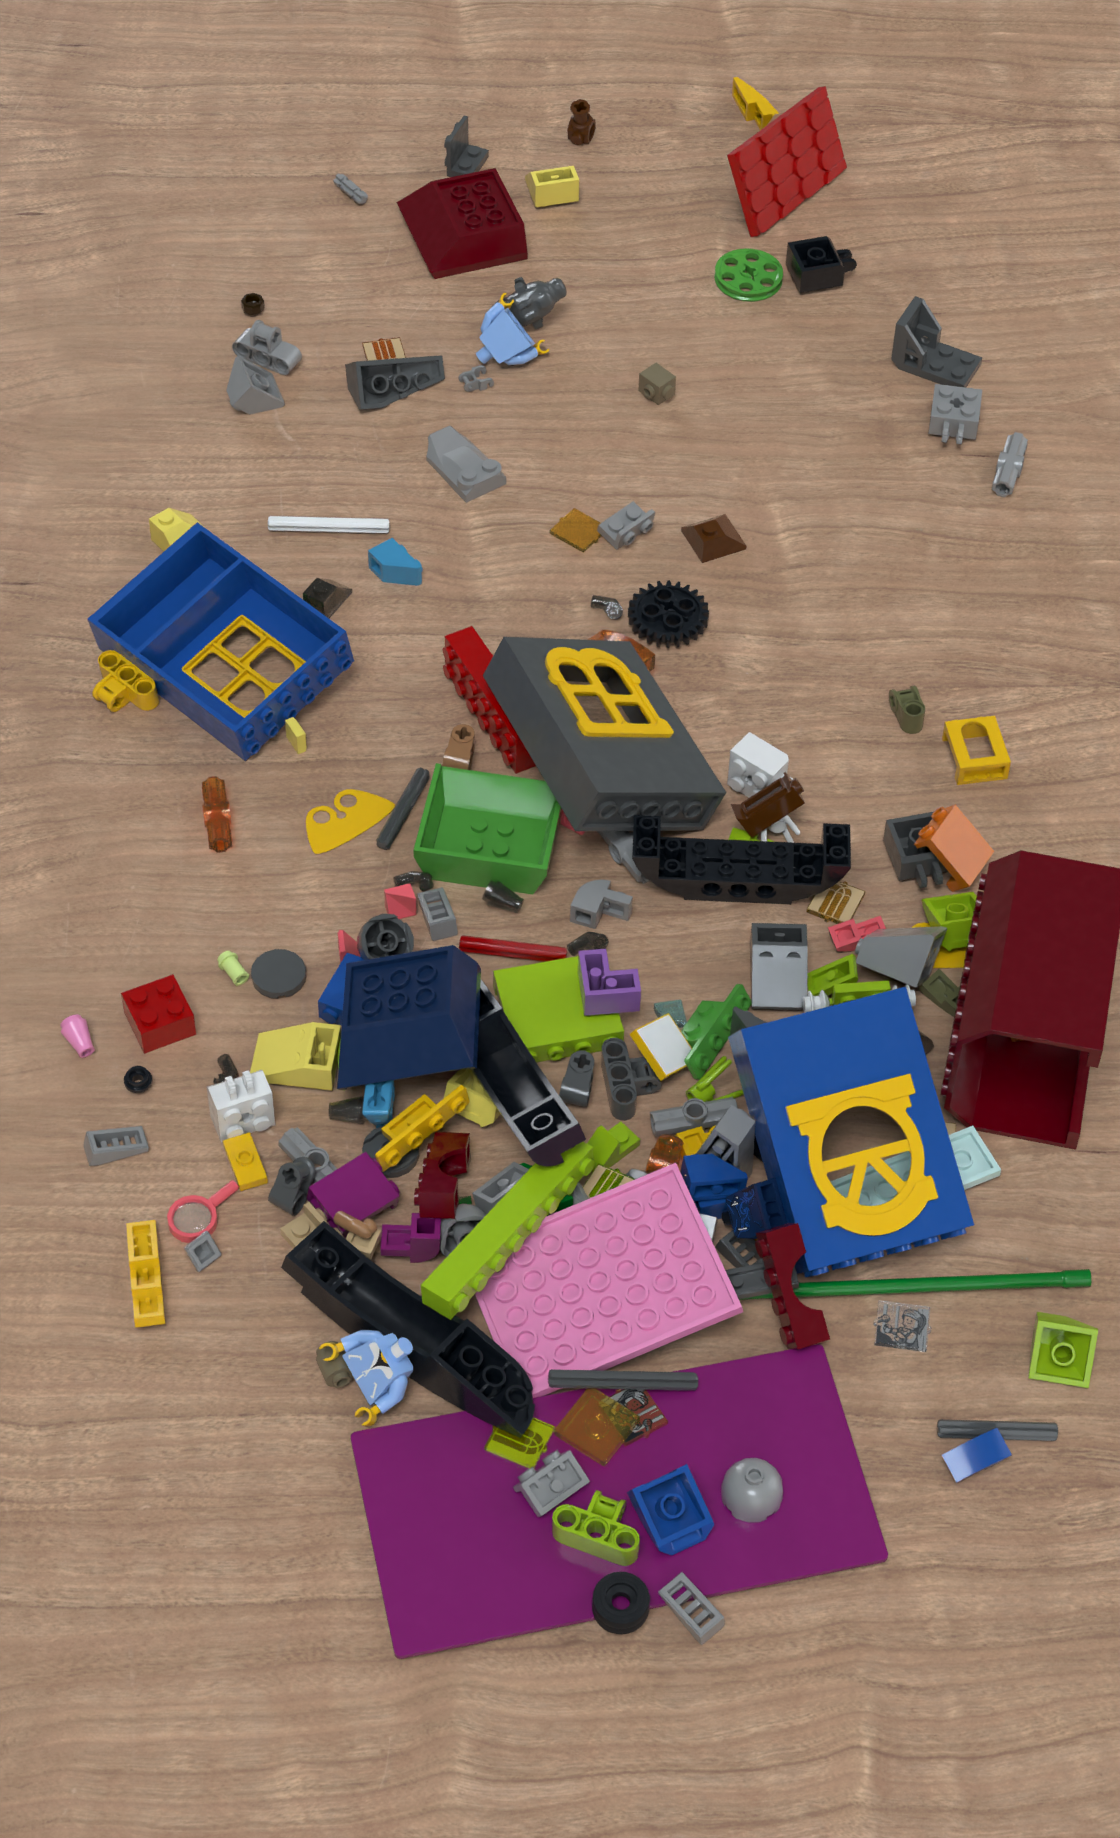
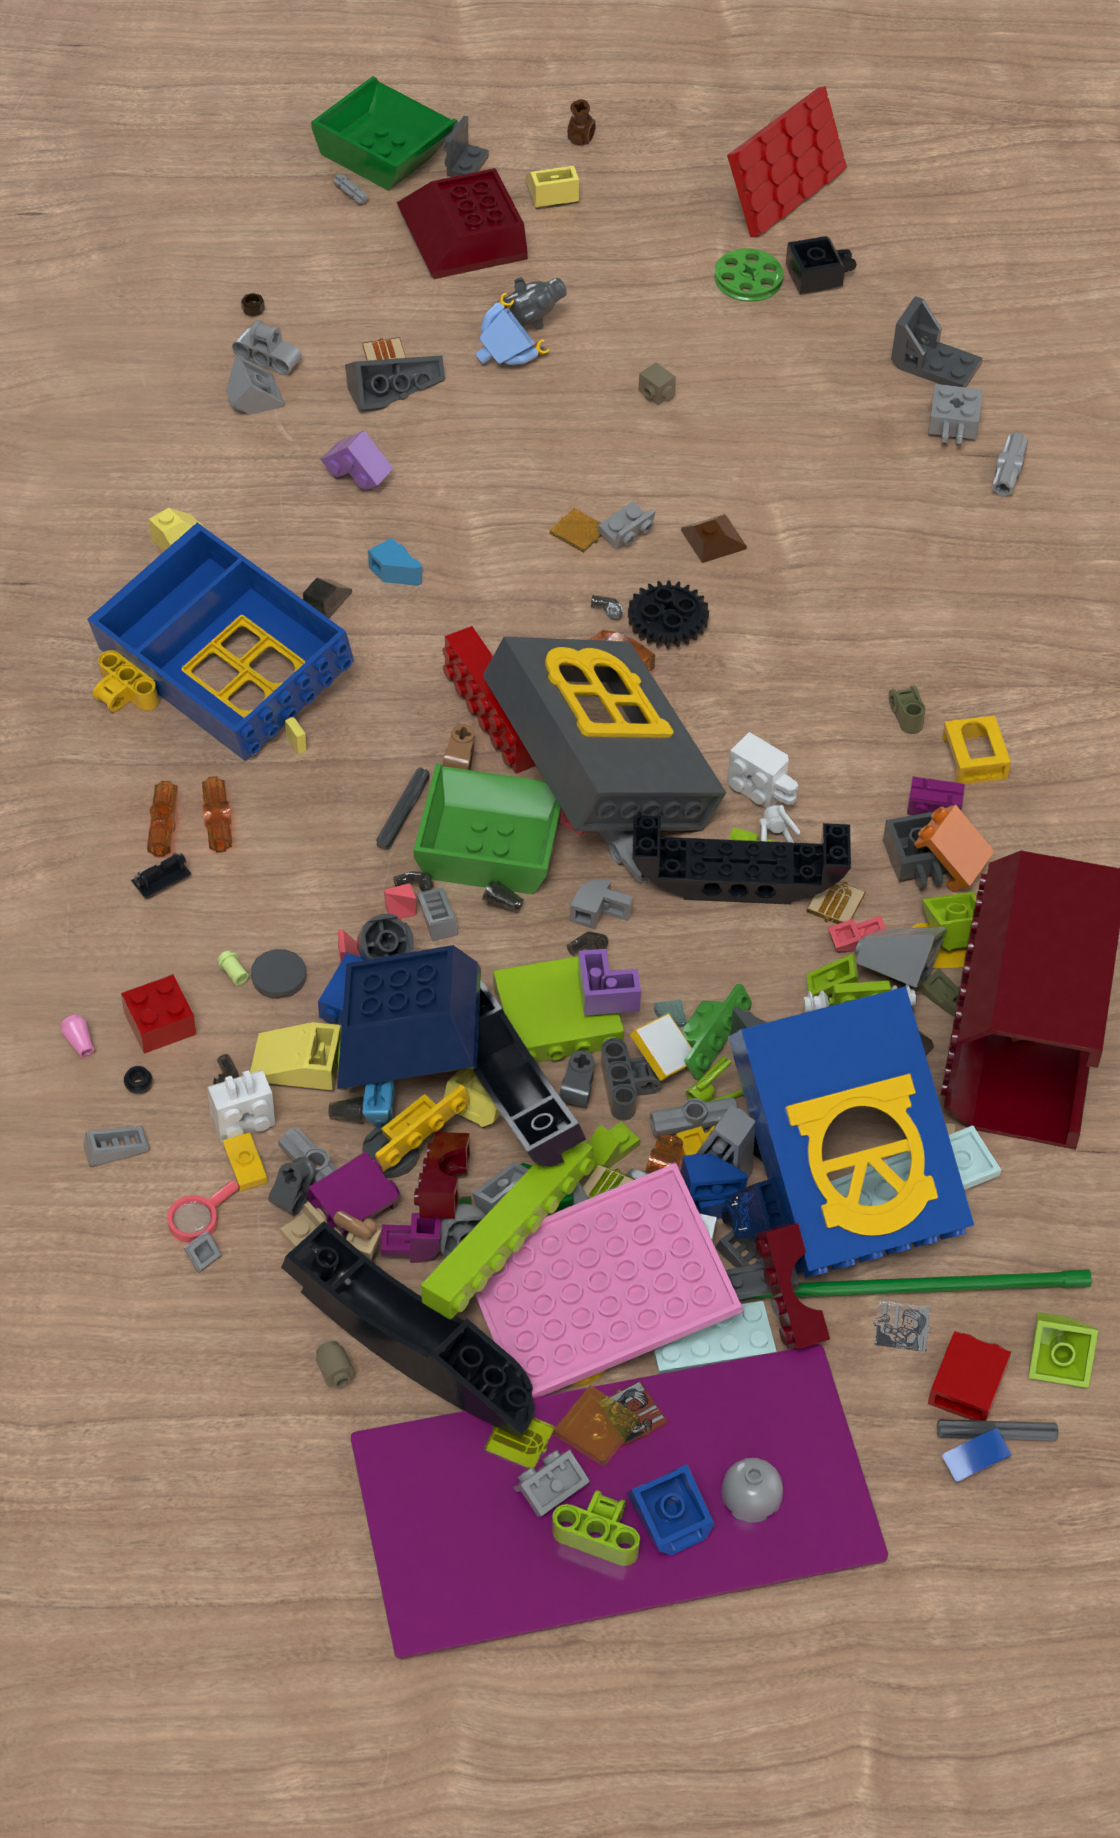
(145, 1273): yellow slope -> none
(161, 876): none -> black hinge
(162, 819): none -> clear orange piece
(328, 524): white axle -> none
(359, 458): none -> medium lavender brick
(359, 818): yellow piece -> none
(378, 1367): light blue torso -> none
(380, 133): none -> green piece
(463, 464): light grey slope -> none
(466, 377): light grey piece -> none
(511, 948): red axle -> none
(622, 1380): dark grey axle -> none
(624, 1585): black tyre -> none
(708, 1630): light grey slope -> none
(728, 1340): none -> light aqua plate
(752, 103): yellow slope -> none
(769, 805): reddish brown window -> none
(778, 965): slope -> none
(931, 794): none -> magenta brick
(969, 1377): none -> red brick

